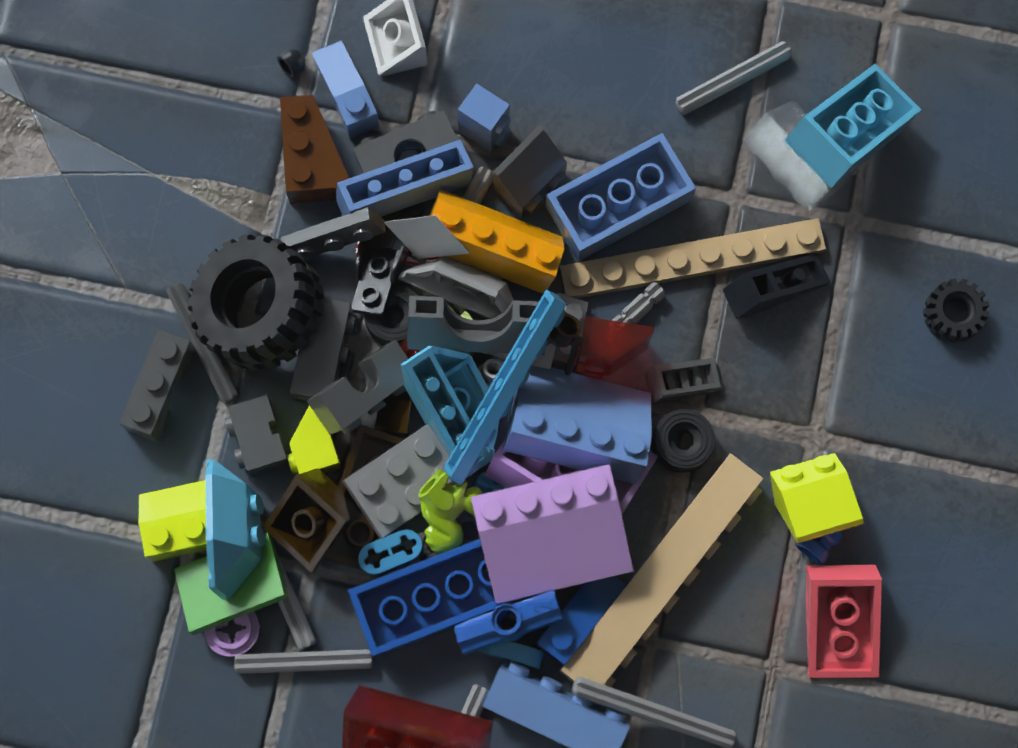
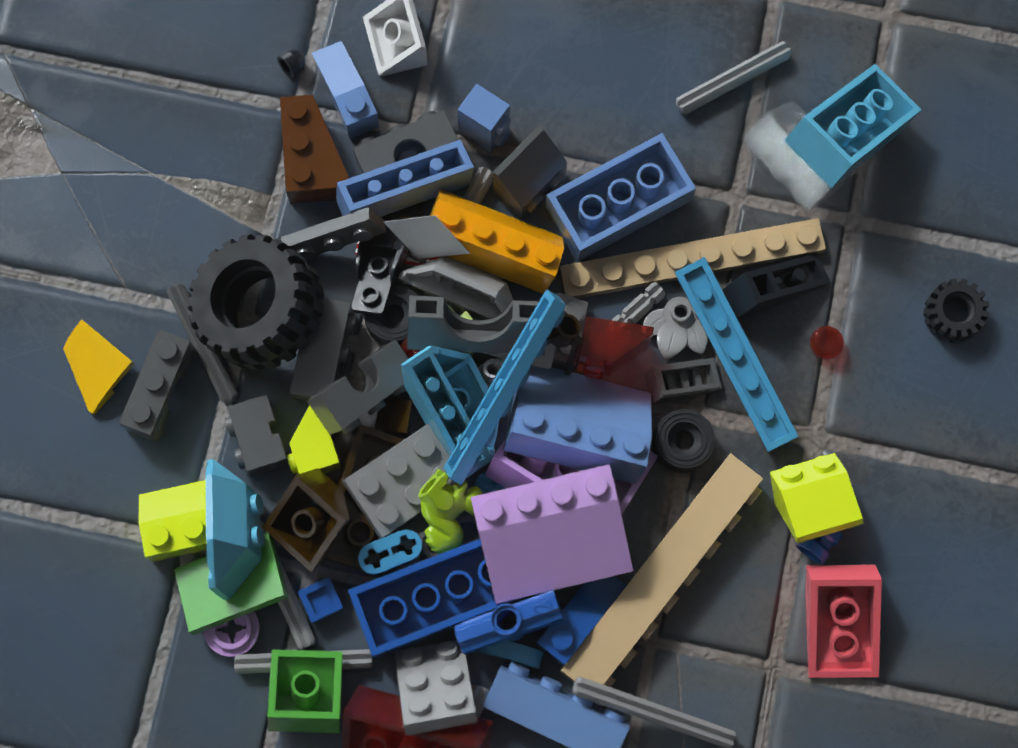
(95, 365): none -> yellow slope
(305, 691): none -> bright green slope
(320, 600): none -> blue plate
(434, 687): none -> light grey plate
(676, 332): none -> light grey plate
(736, 354): none -> dark azure plate
(826, 342): none -> clear red plate

